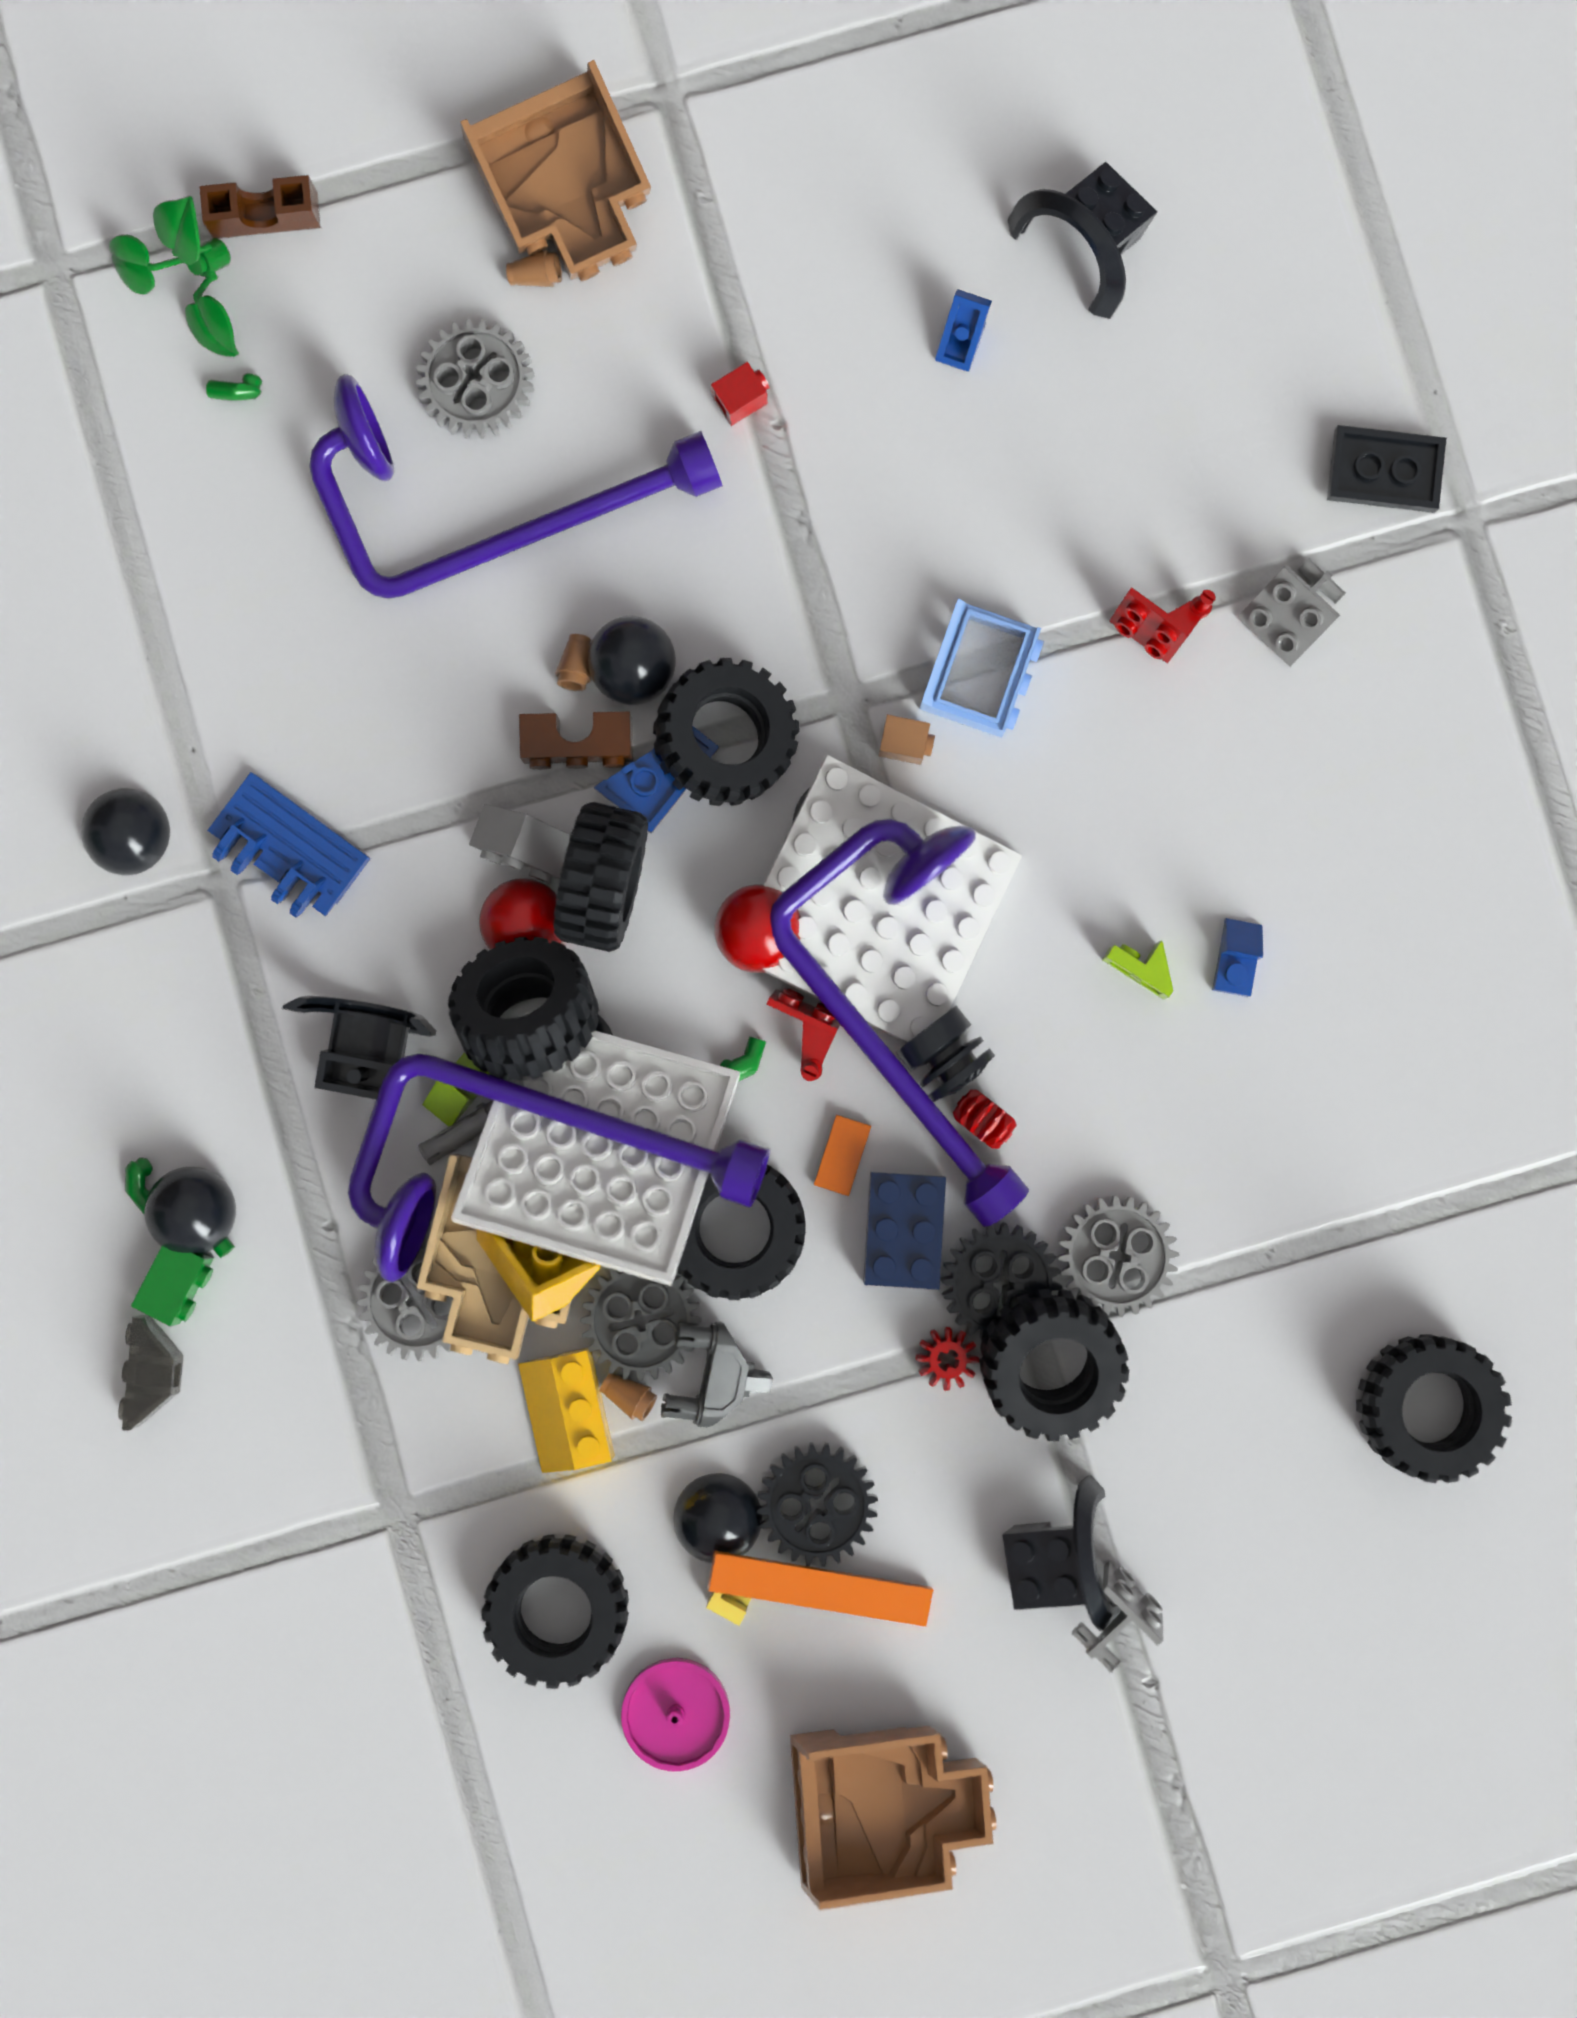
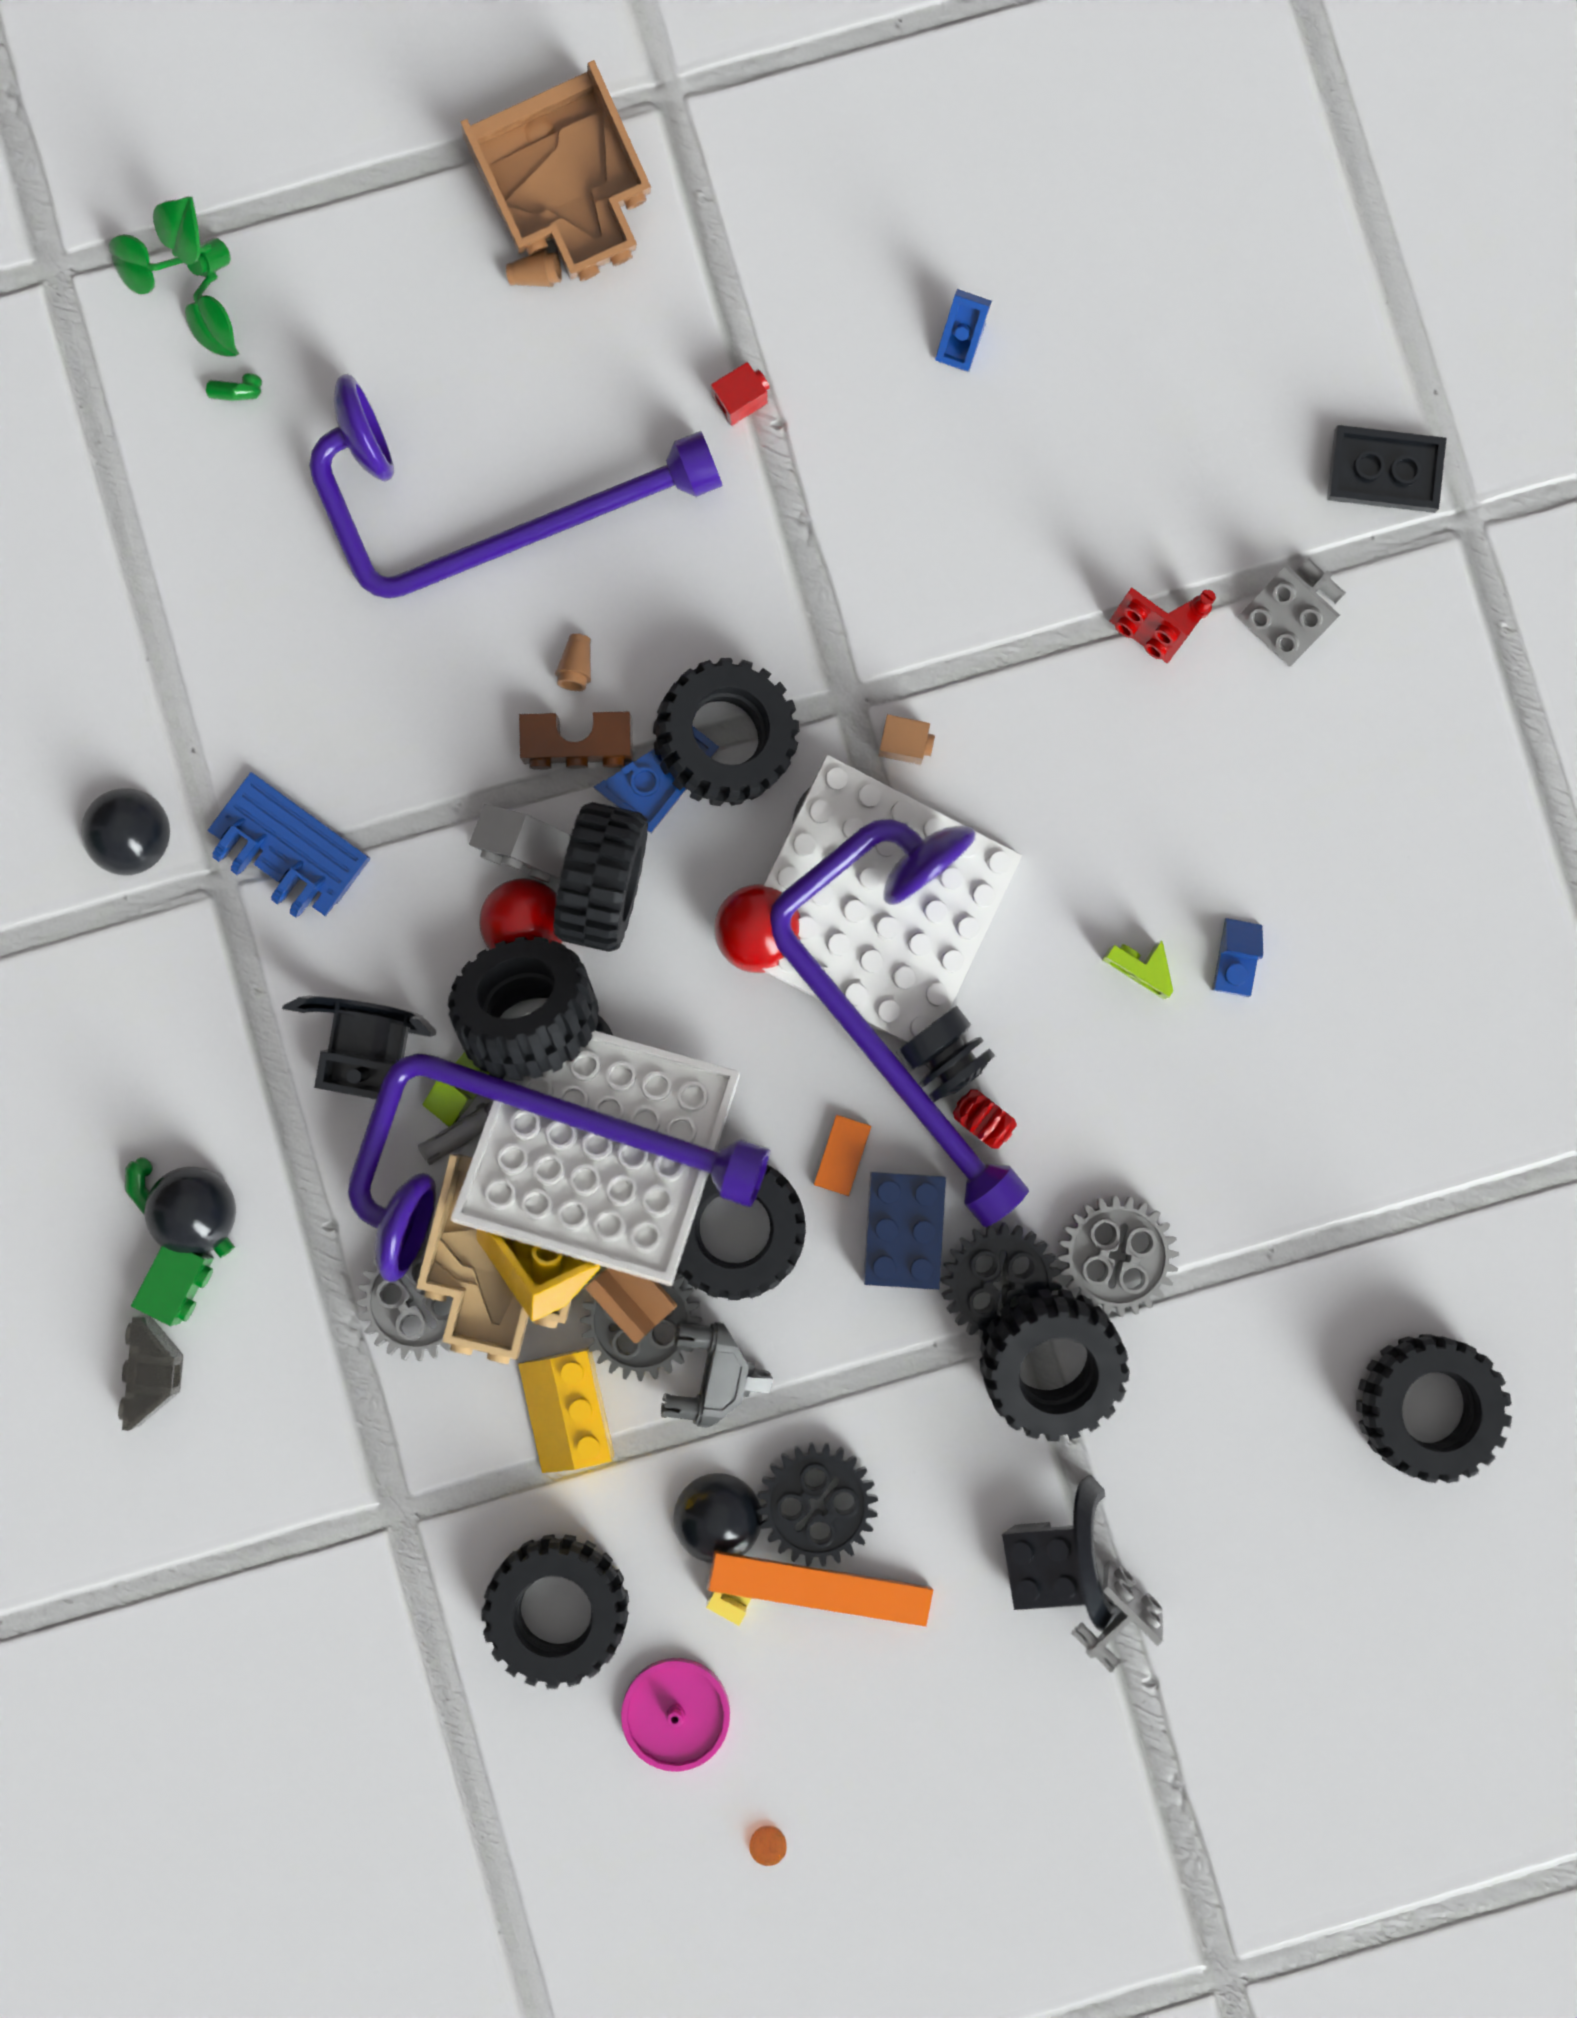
(285, 208): reddish brown arch -> none
(500, 397): light grey gear -> none
(630, 1396): medium nougat cone -> none
(631, 660): black piece -> none
(631, 1301): none -> medium nougat panel
(749, 1062): green arm -> none
(768, 1845): none -> clear orange piece
(818, 1029): red plate -> none
(884, 1813): medium nougat panel -> none
(948, 1371): red gear -> none
(981, 669): window -> none
(1106, 215): black piece -> none

